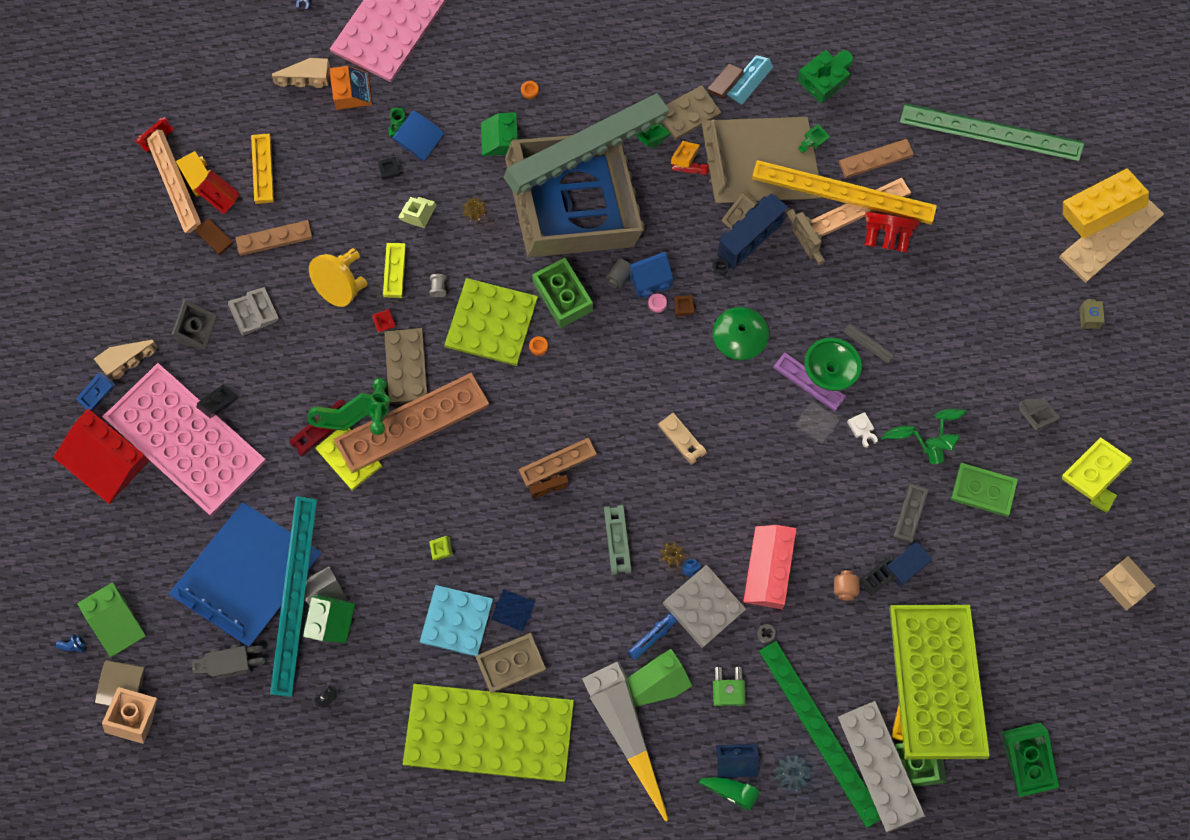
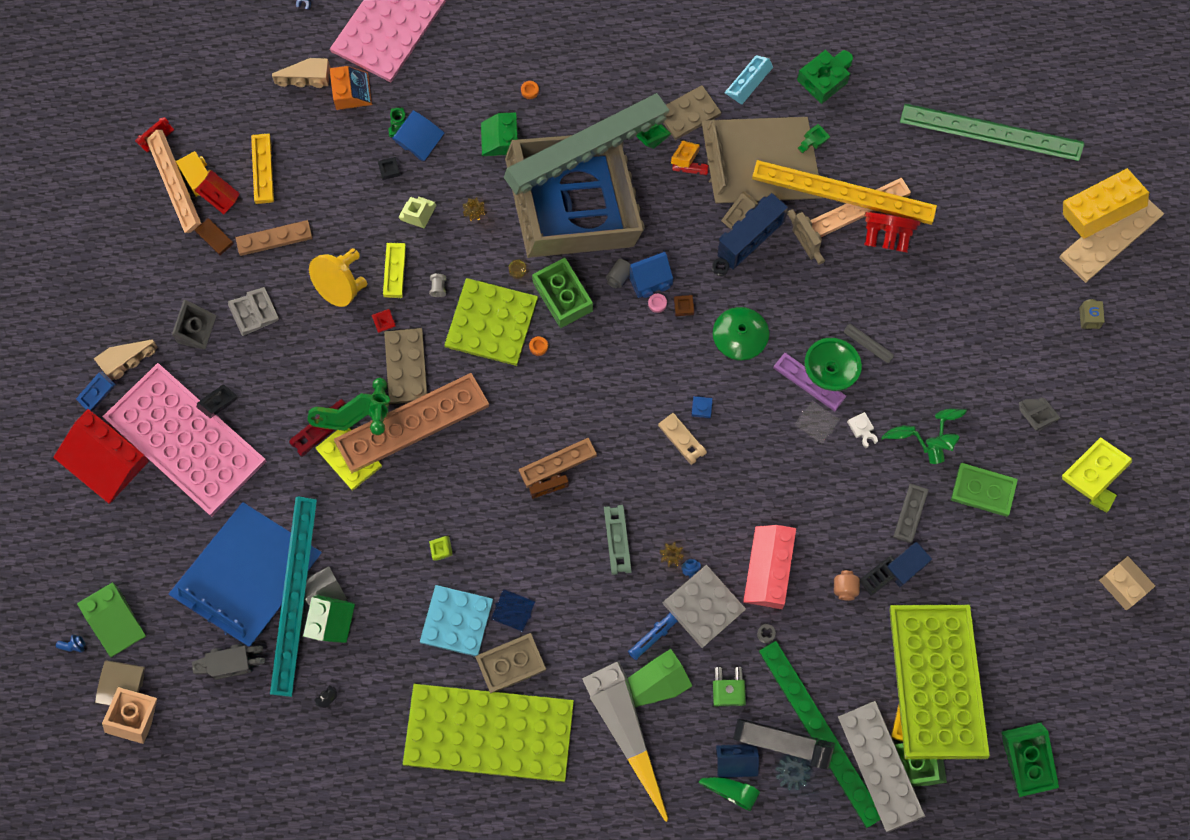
(517, 269): none -> clear yellow tile
(701, 407): none -> blue plate
(726, 81): tile -> none
(784, 741): none -> beam
(876, 158): medium nougat plate -> none

